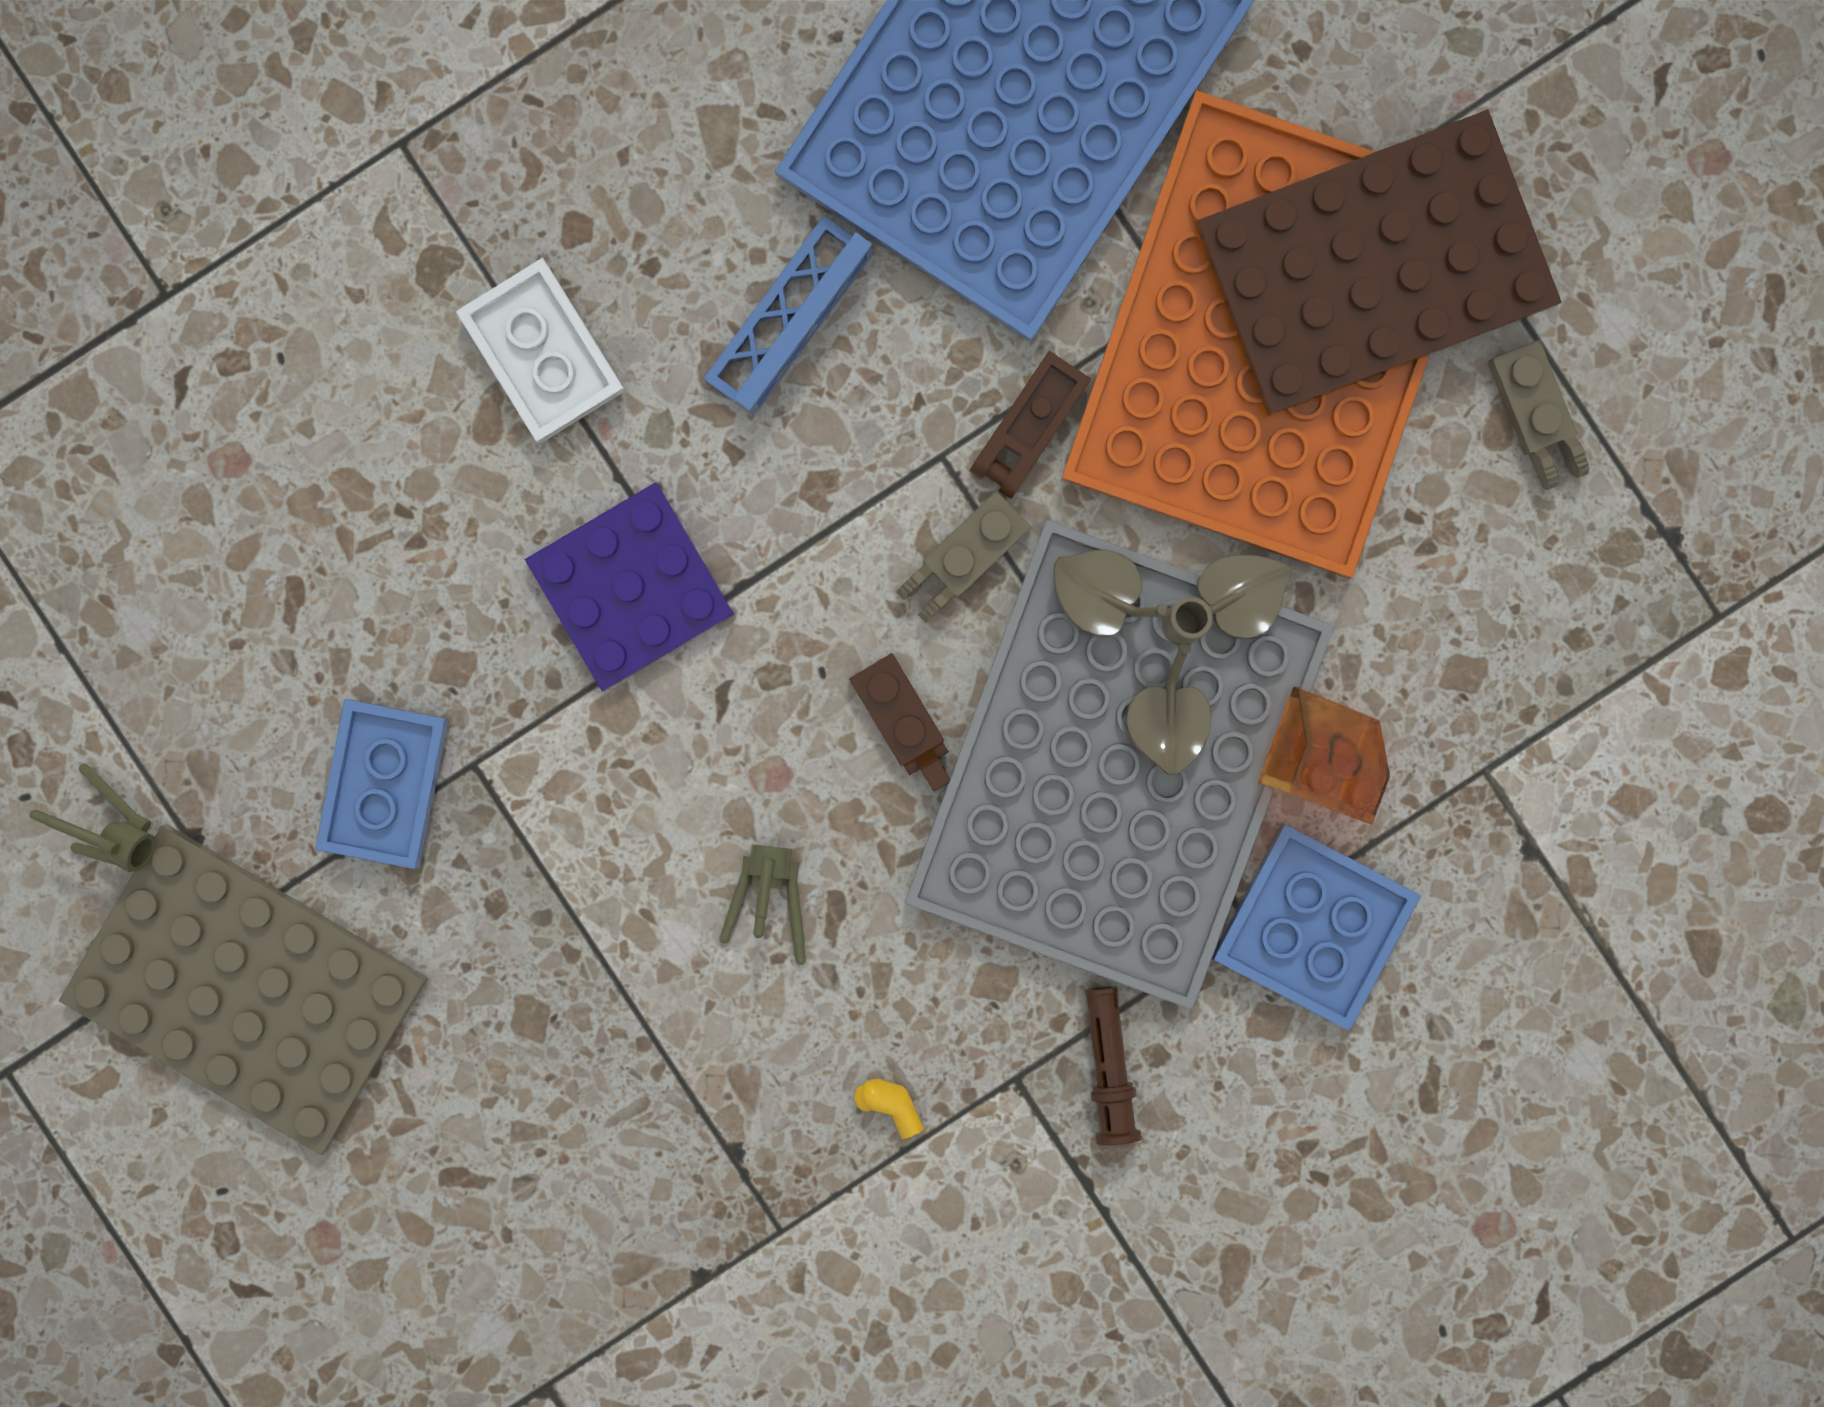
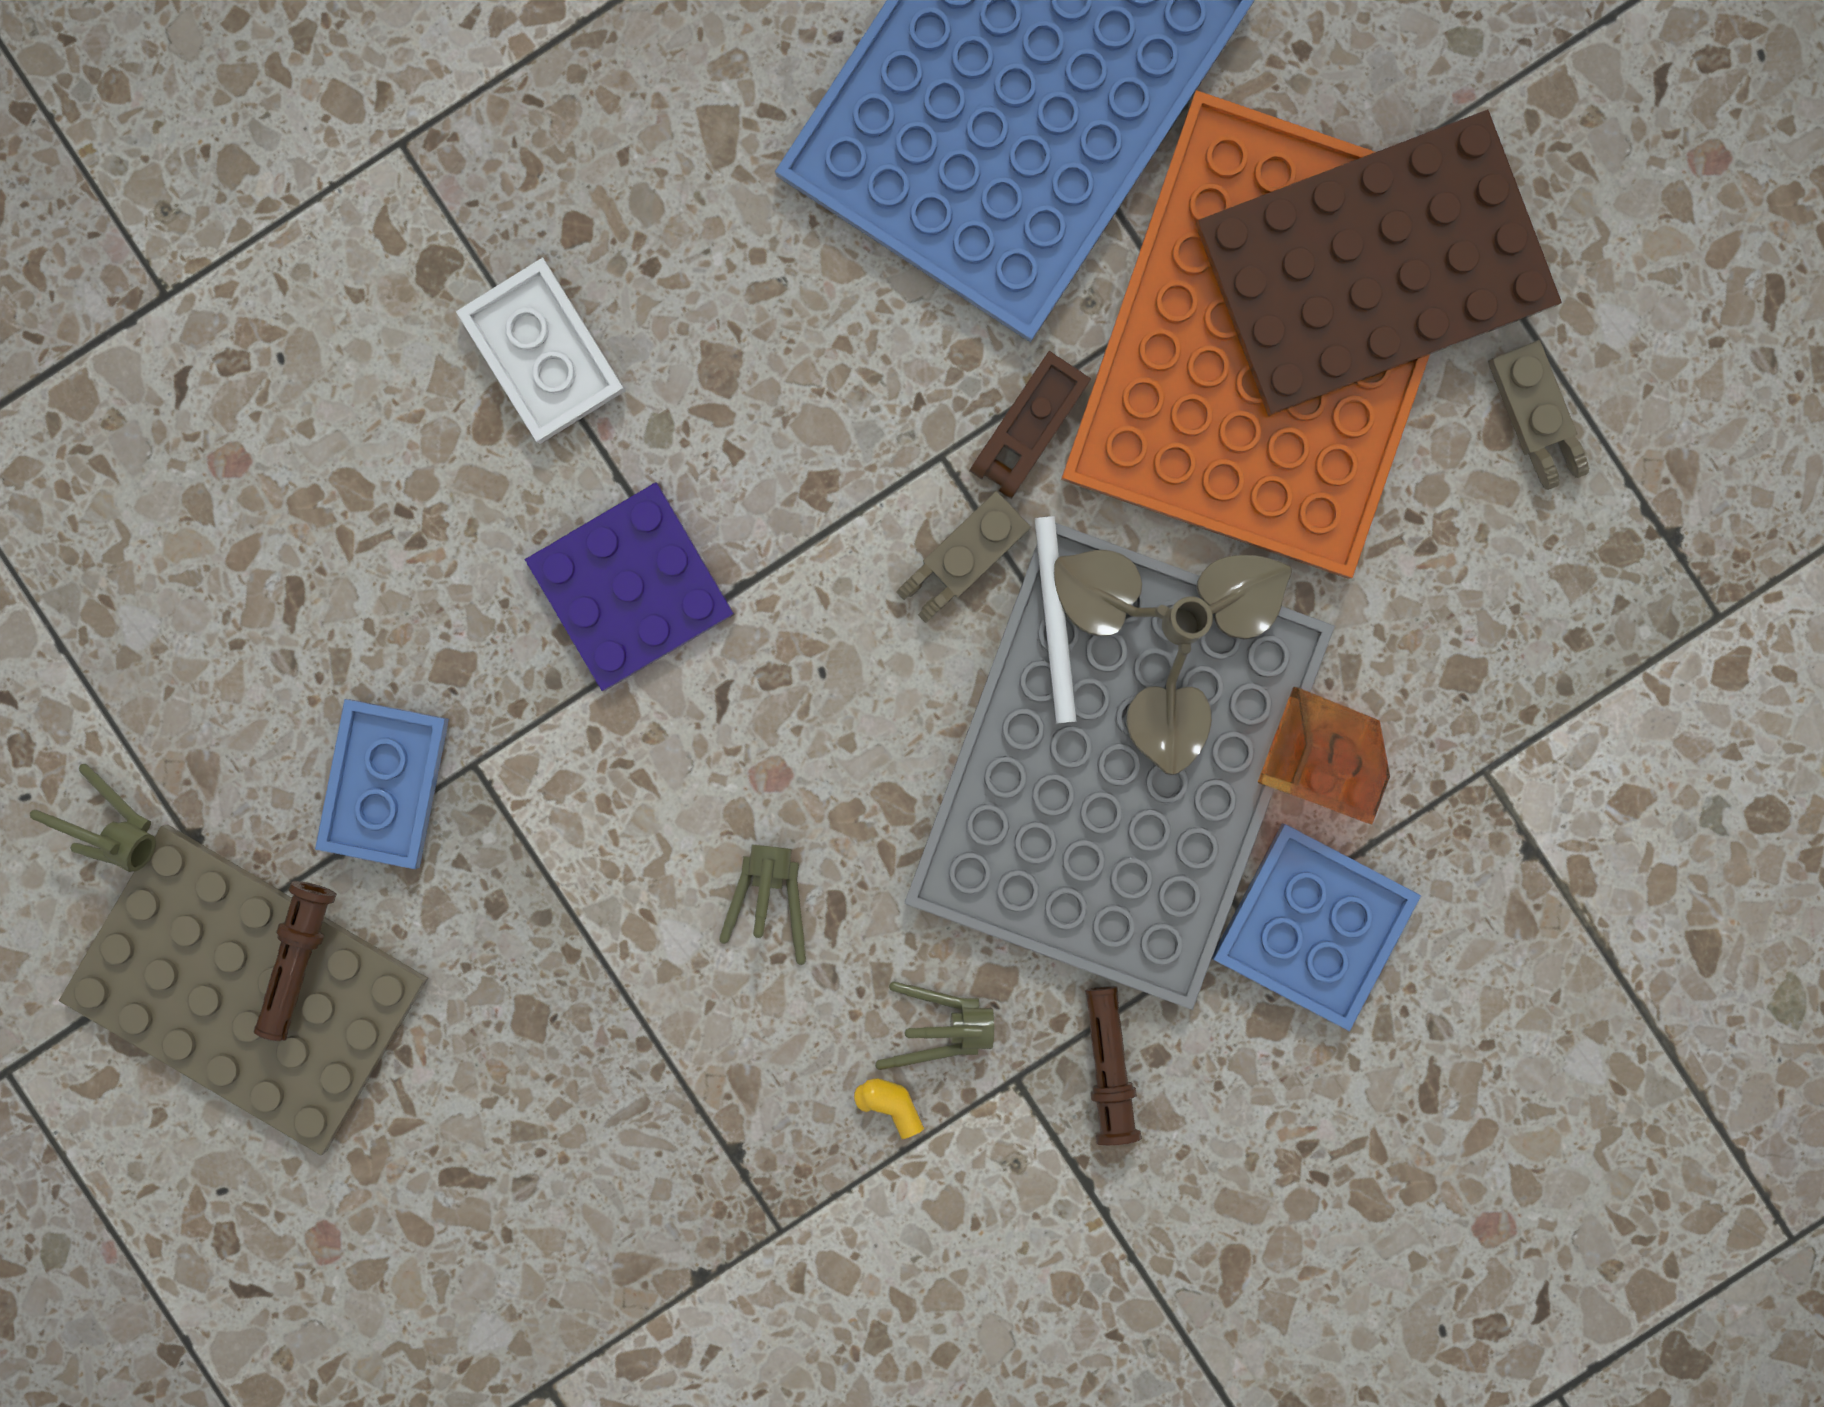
(298, 938): none -> reddish brown pin
(805, 318): medium blue fence -> none
(902, 719): reddish brown hinge -> none
(967, 1030): none -> olive plant
(1055, 622): none -> white bar

